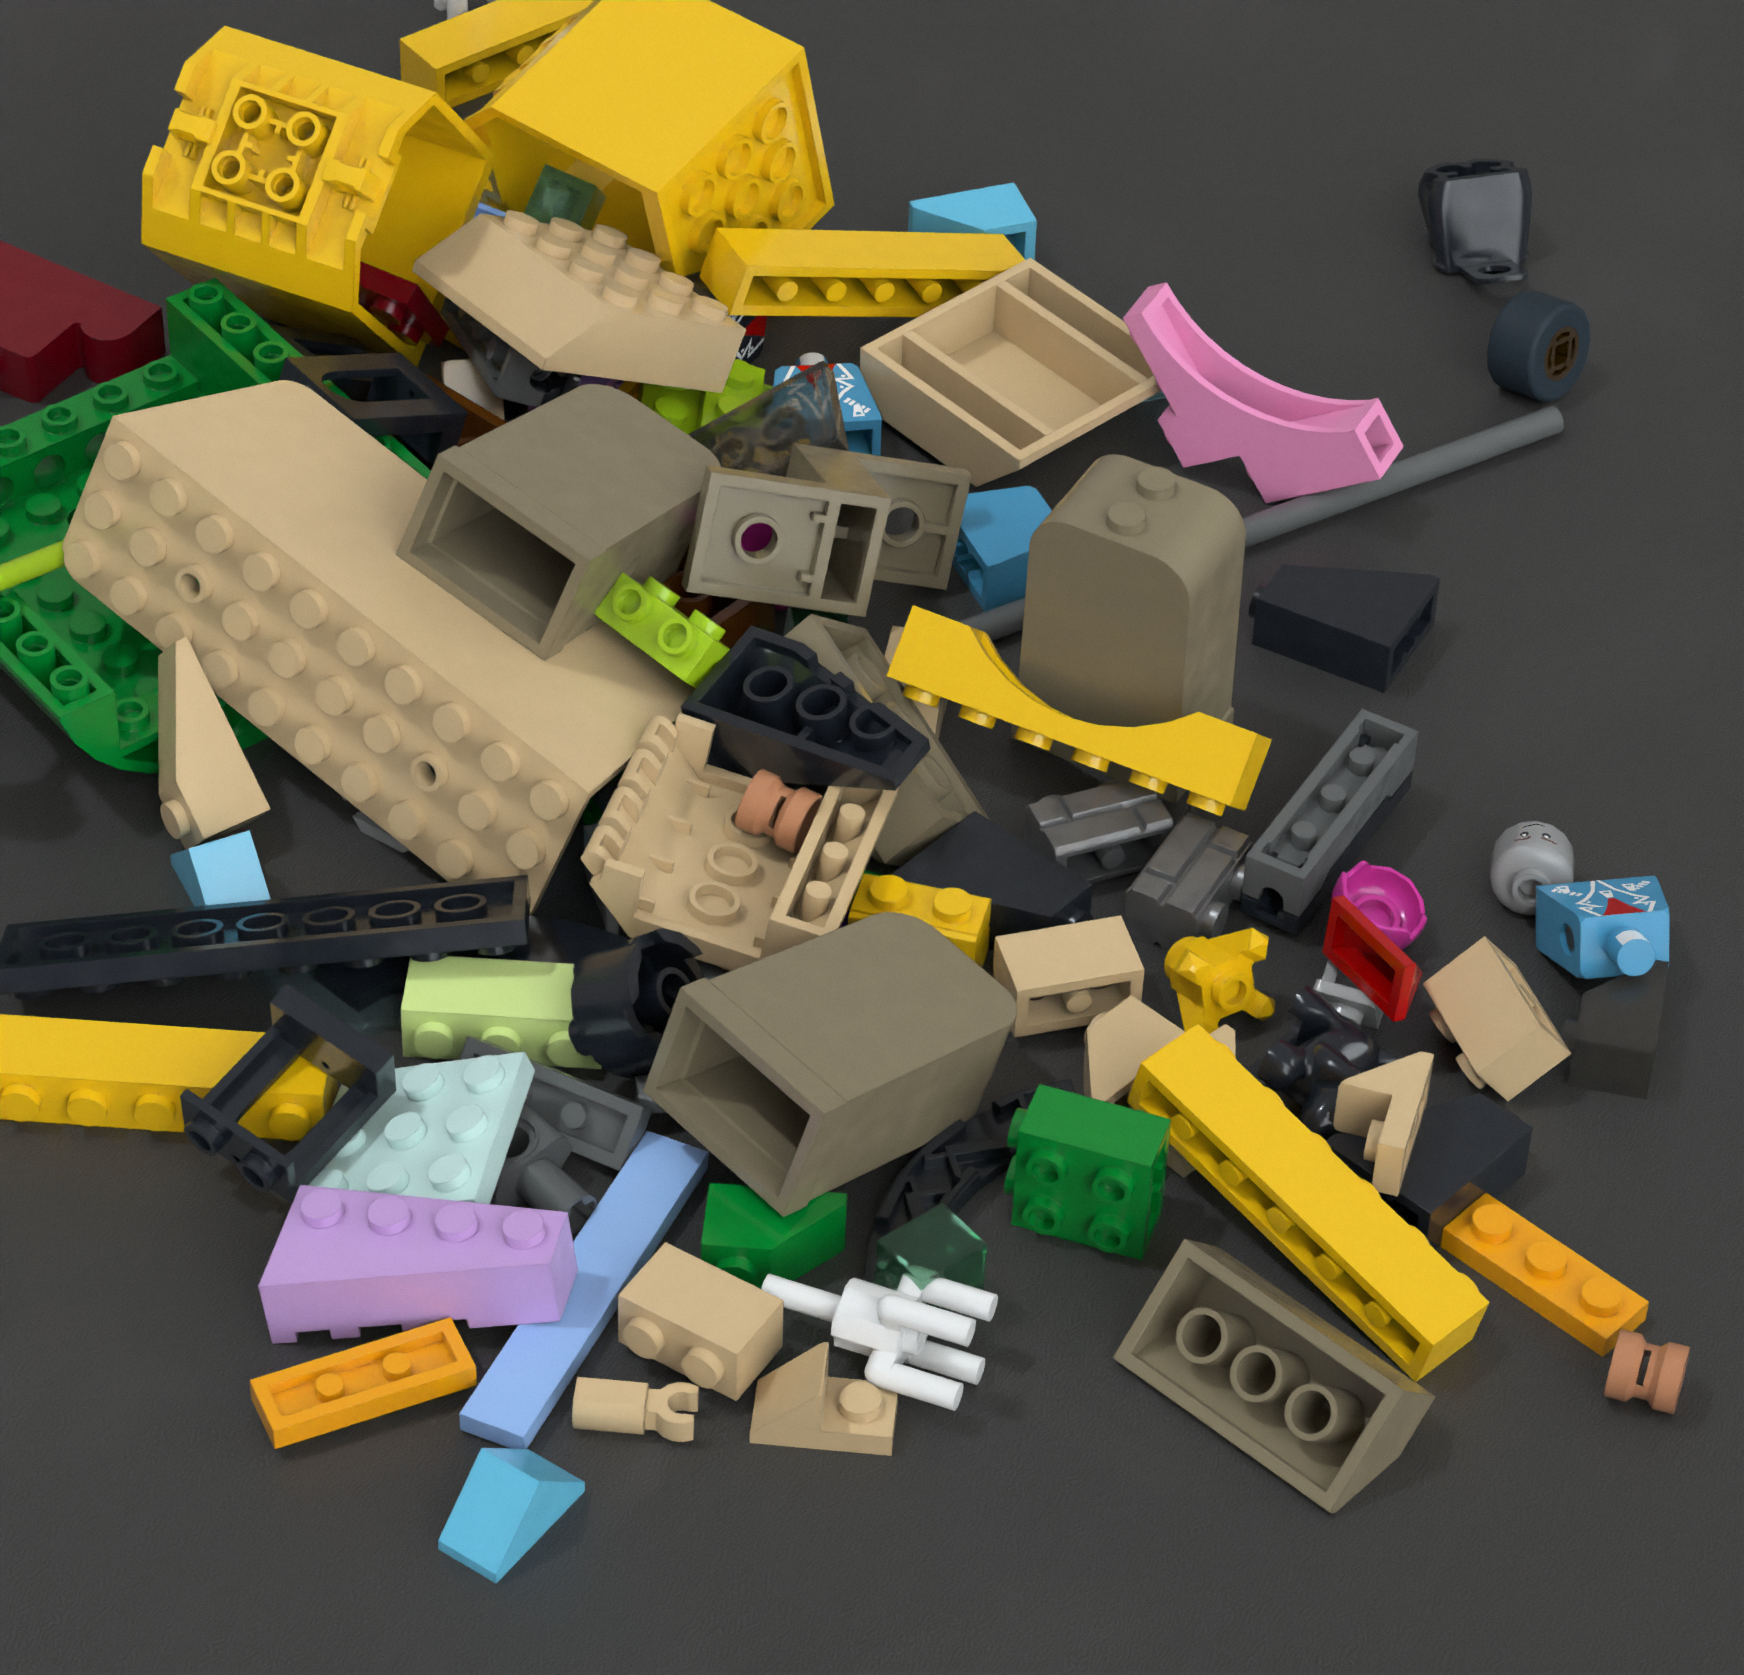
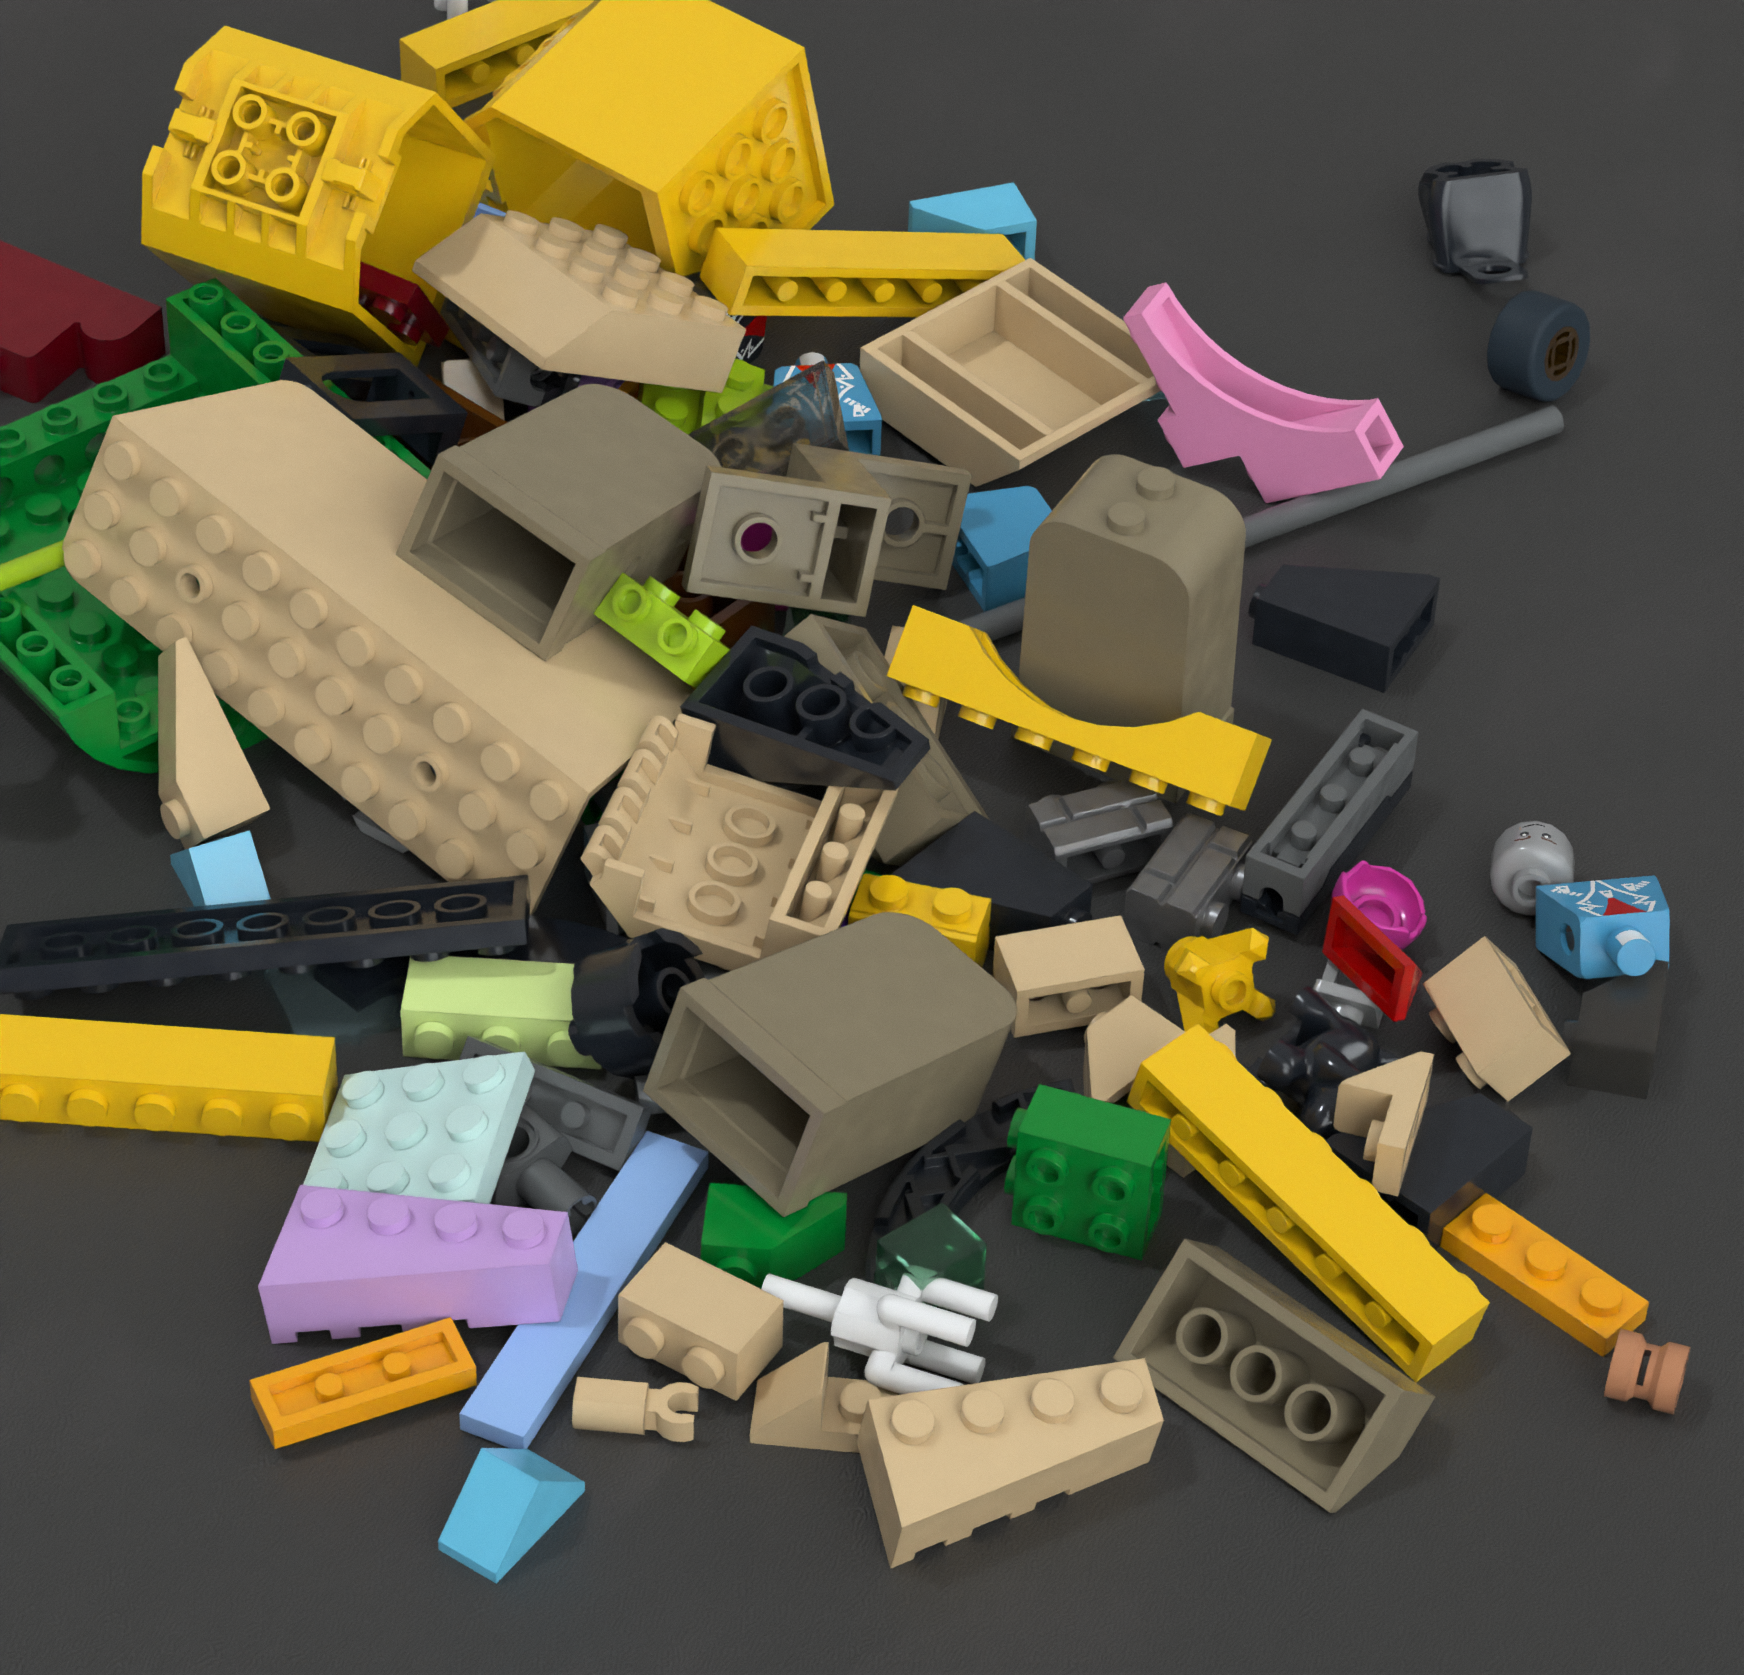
(326, 1042): black panel -> none
(566, 198): clear green brick -> none
(777, 810): nougat wheel -> none
(999, 1447): none -> tan wedge

